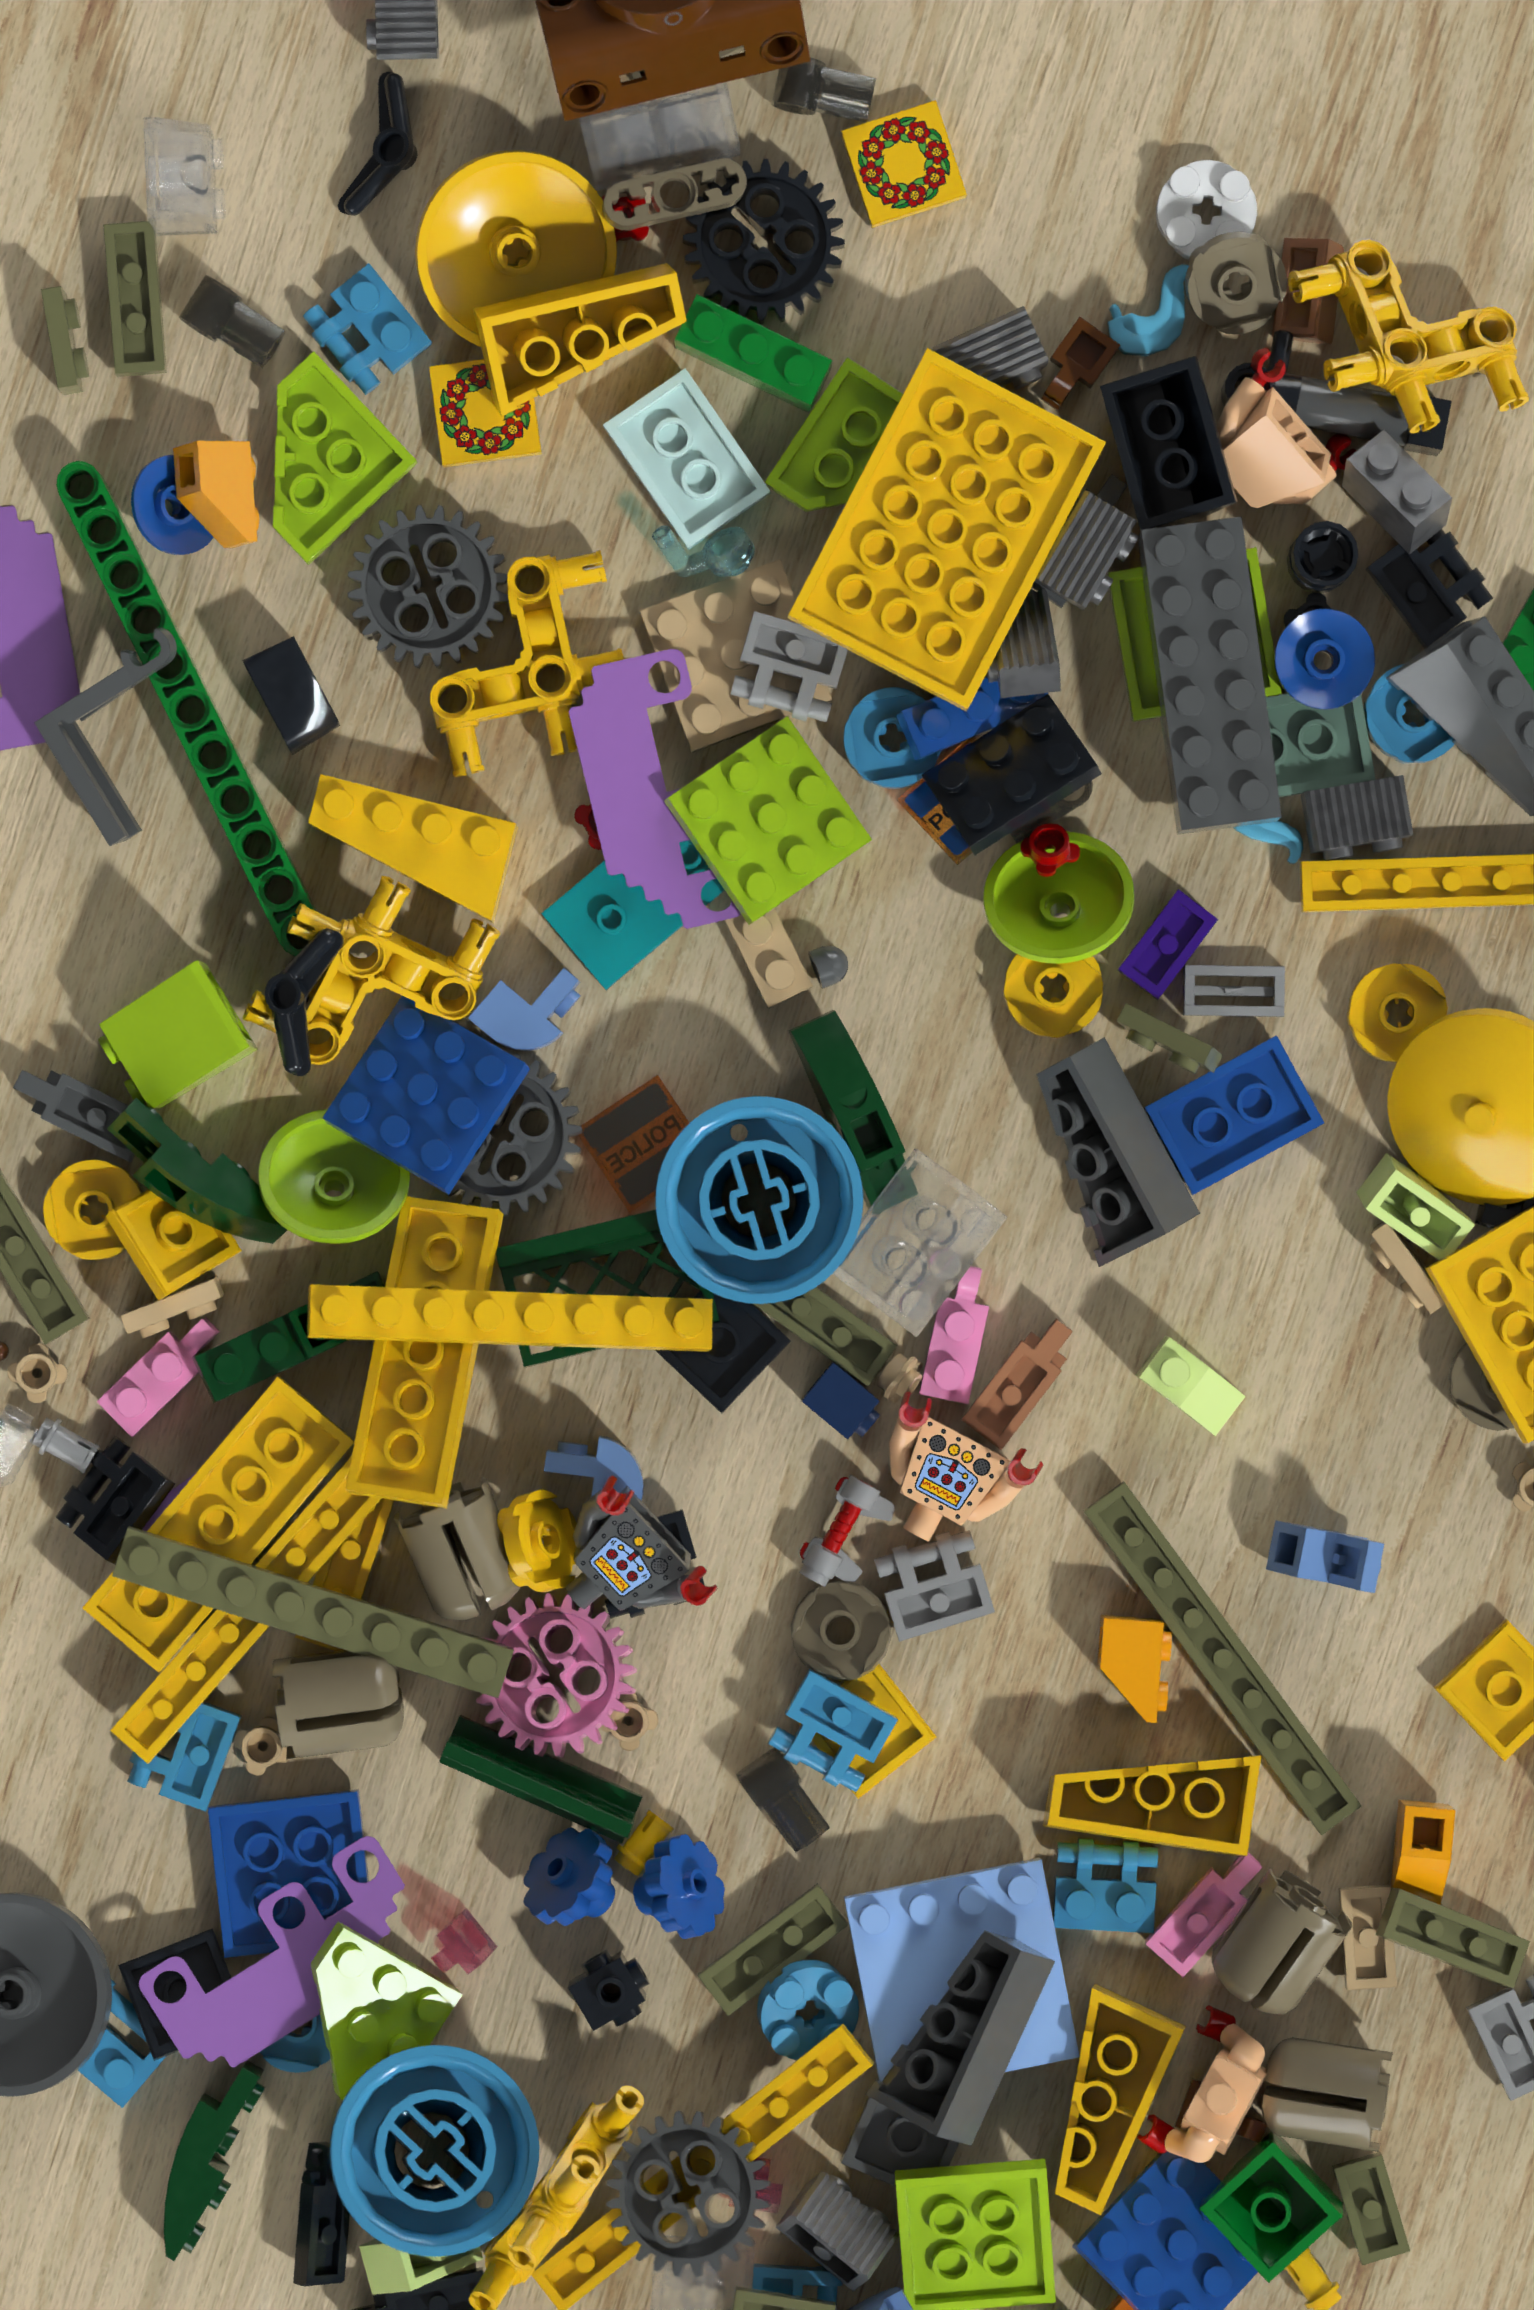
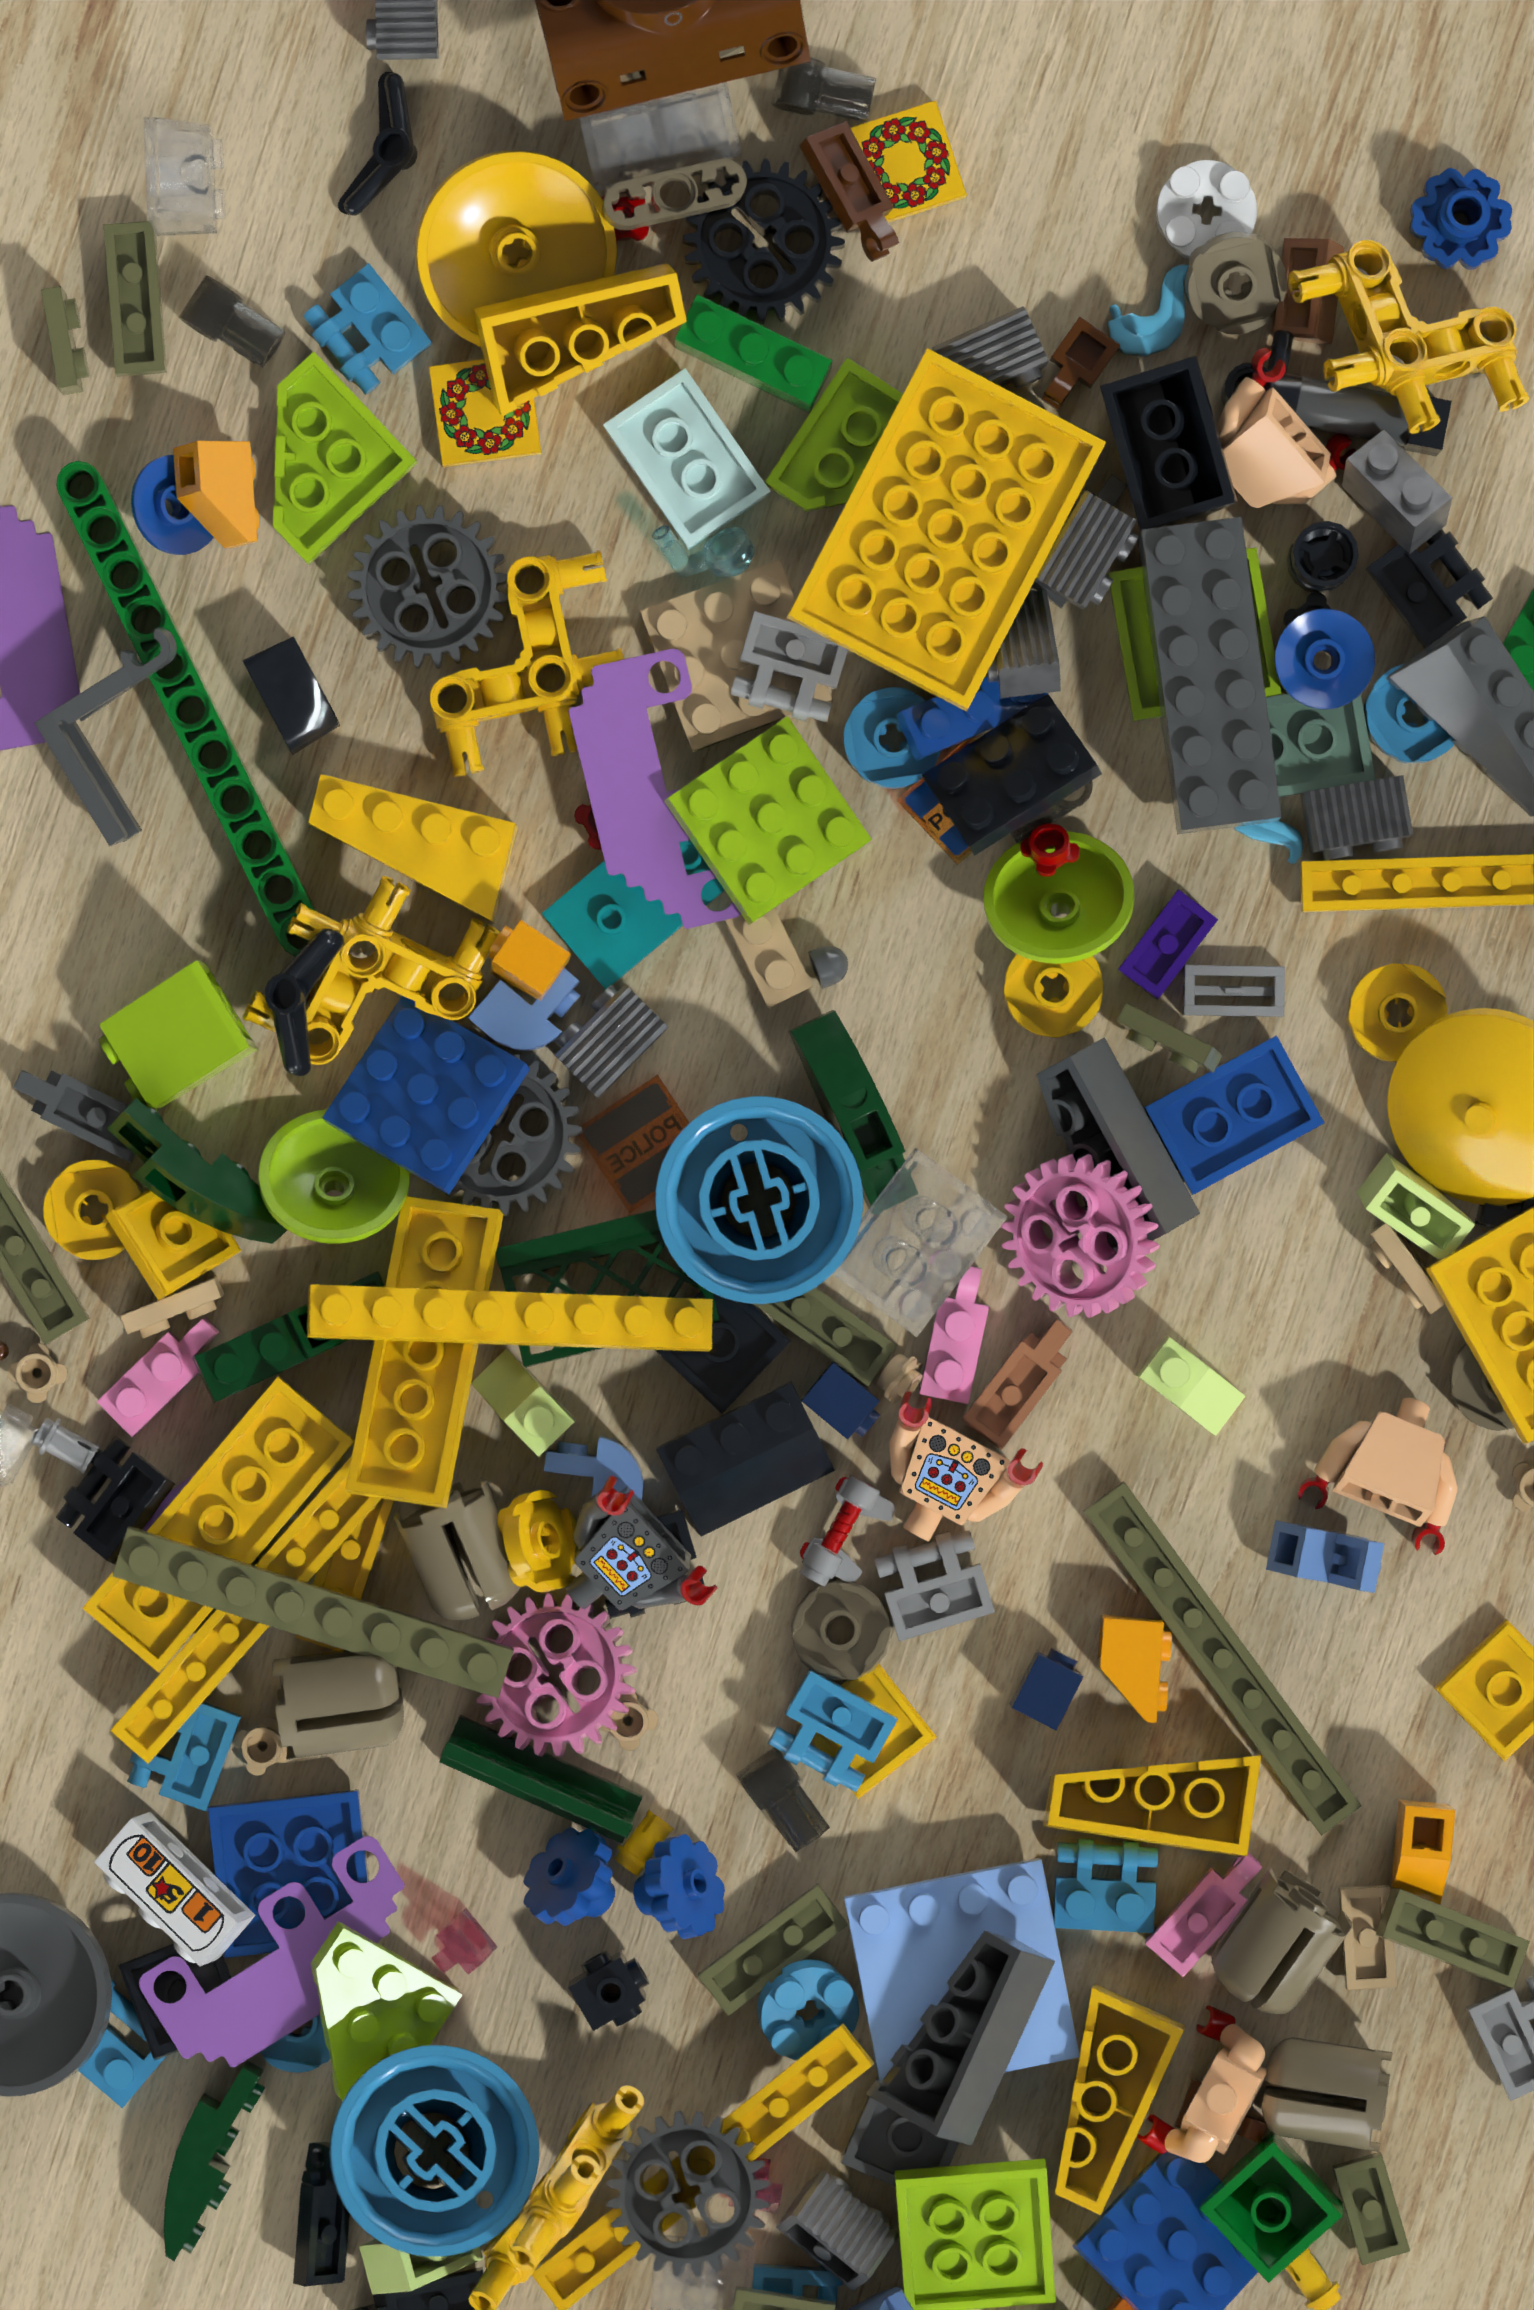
(173, 1889): none -> brick
(523, 1402): none -> yellowish green slope
(527, 959): none -> light orange slope
(610, 1039): none -> flat silver brick
(745, 1459): none -> black slope
(851, 187): none -> reddish brown plate
(1047, 1688): none -> dark blue brick
(1109, 1210): none -> bright pink gear
(1393, 1469): none -> light nougat torso
(1443, 236): none -> blue plant

